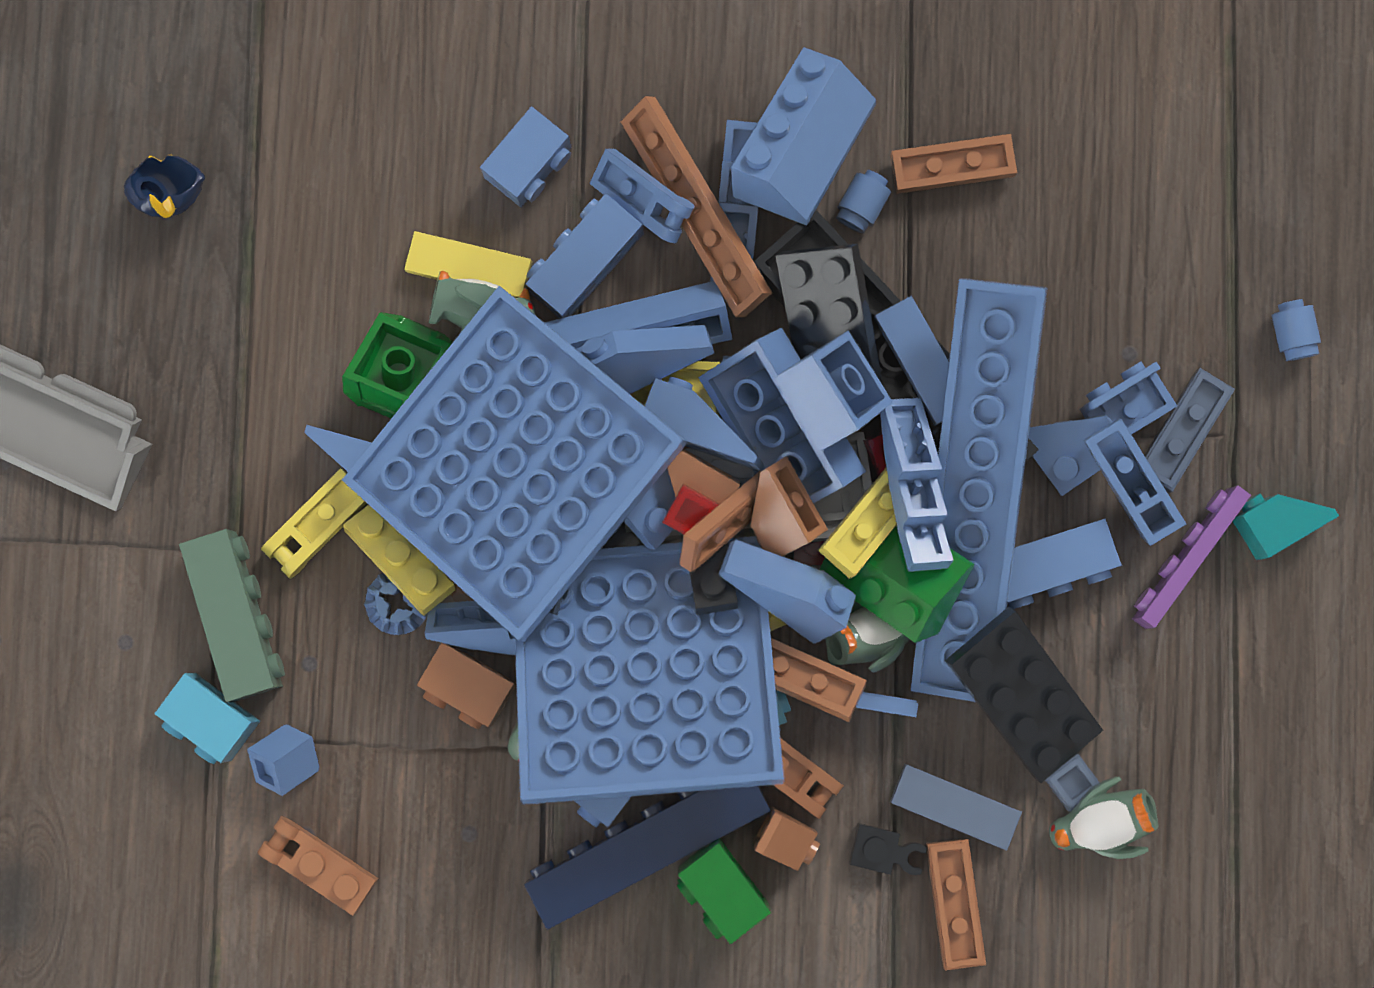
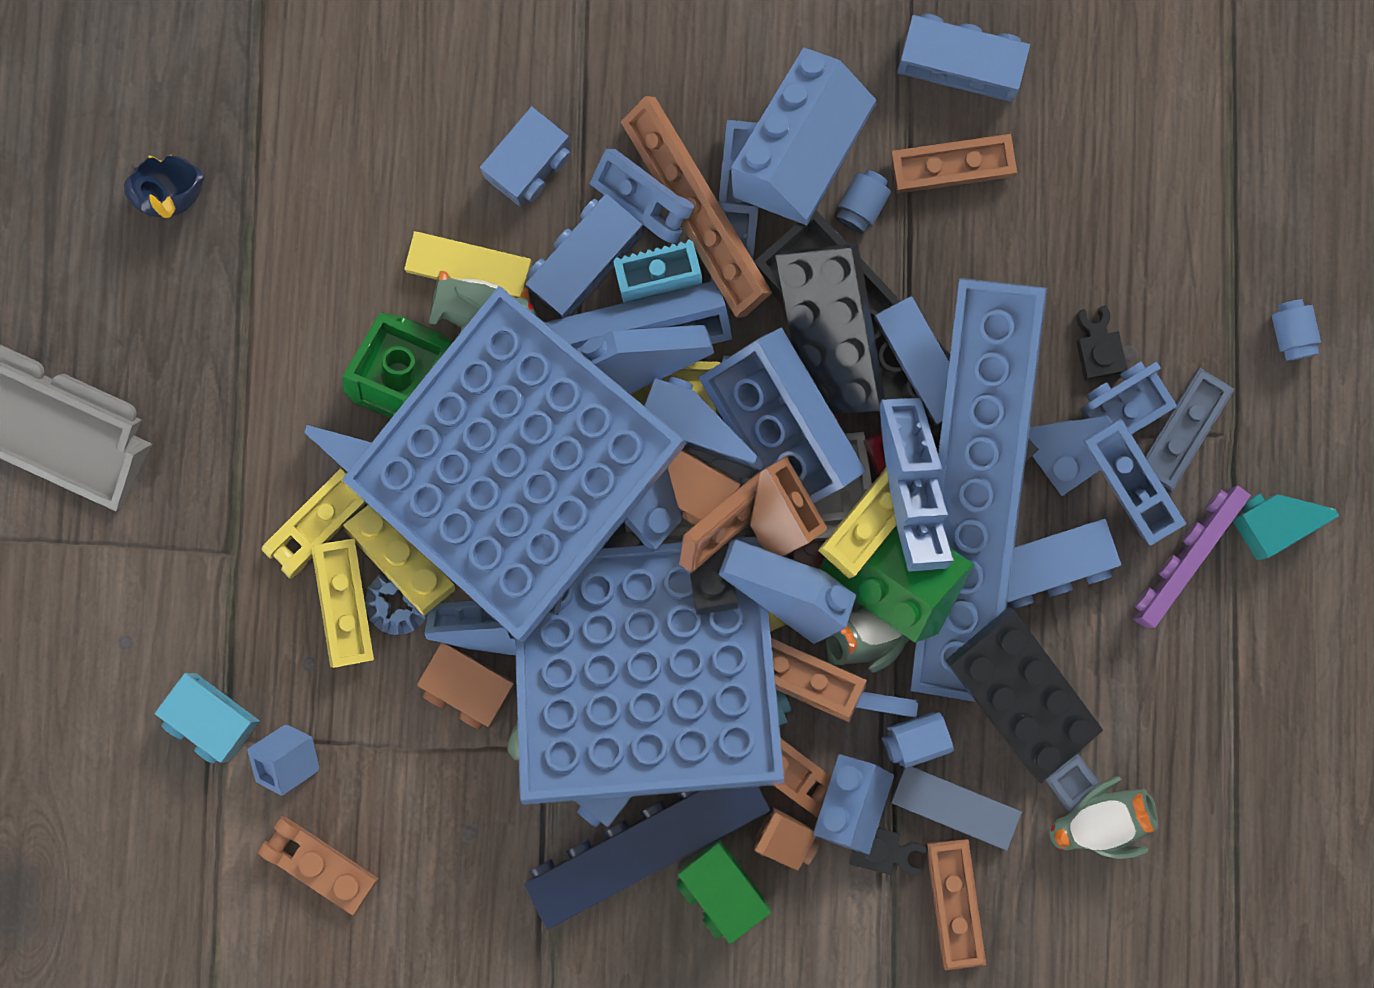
(231, 615): sand green brick -> none
(342, 603): none -> light yellow plate
(657, 271): none -> medium azure brick
(688, 509): red tile -> none
(833, 391): medium blue brick -> none
(853, 804): none -> medium blue brick
(917, 740): none -> medium blue brick
(963, 57): none -> medium blue brick
(1100, 351): none -> black plate

